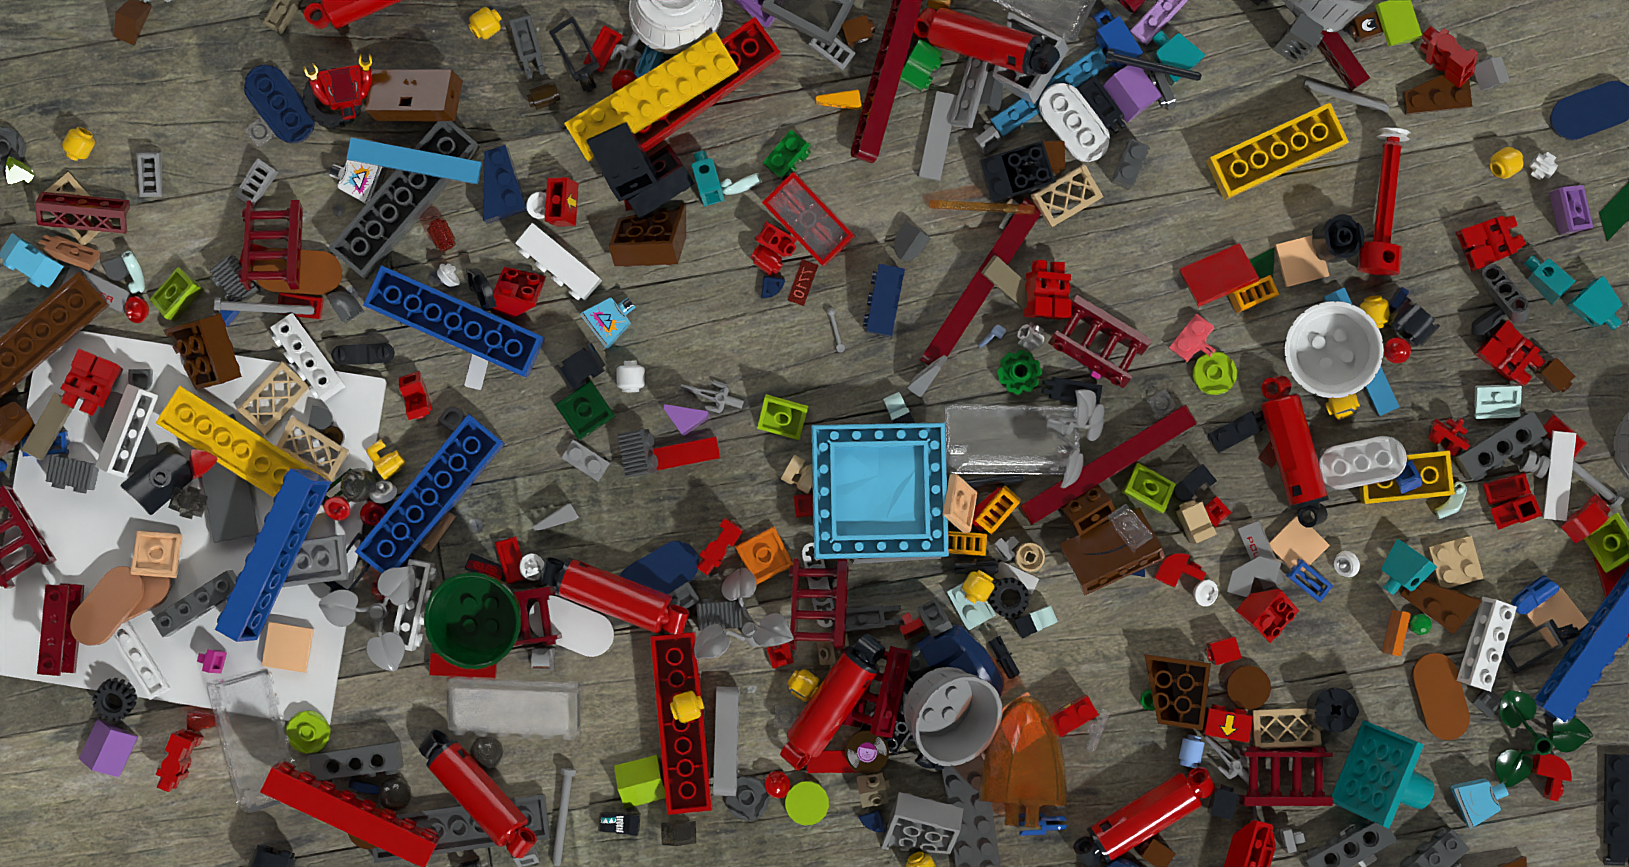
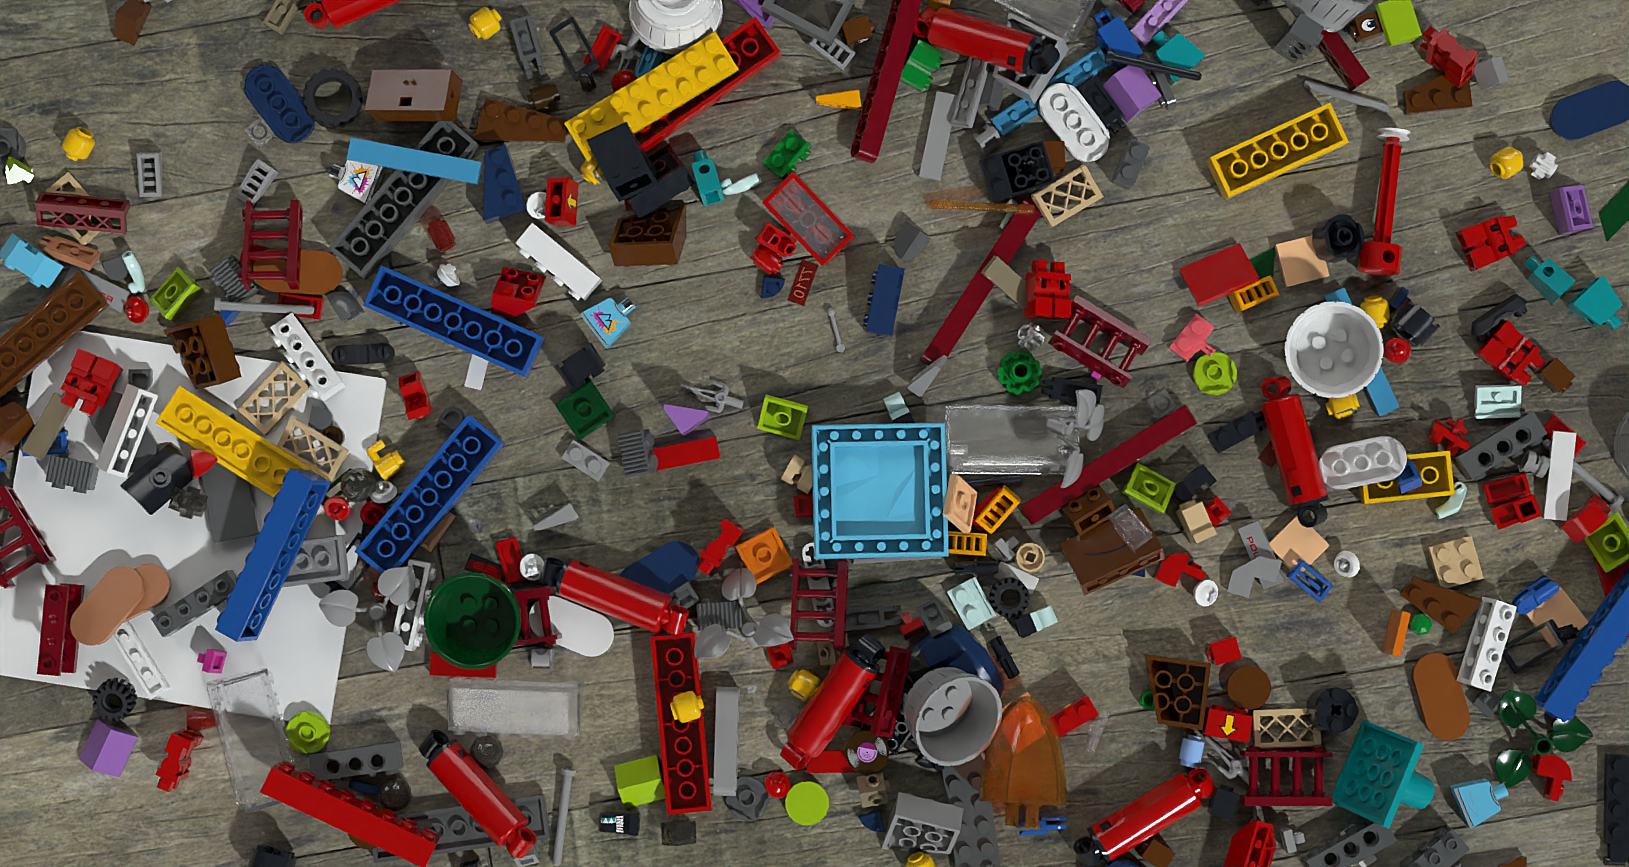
(156, 554): light nougat tile -> none
(287, 647): light nougat tile -> none
(342, 86): torso -> none
(481, 287): black tile -> none
(512, 123): none -> reddish brown wing
(592, 173): none -> yellow head
(630, 377): white head -> none
(978, 587): yellow head -> none
(997, 331): sand blue hand -> none
(1268, 612): red slope -> none
(1405, 568): teal torso -> none
(1505, 302): dark grey beam -> none

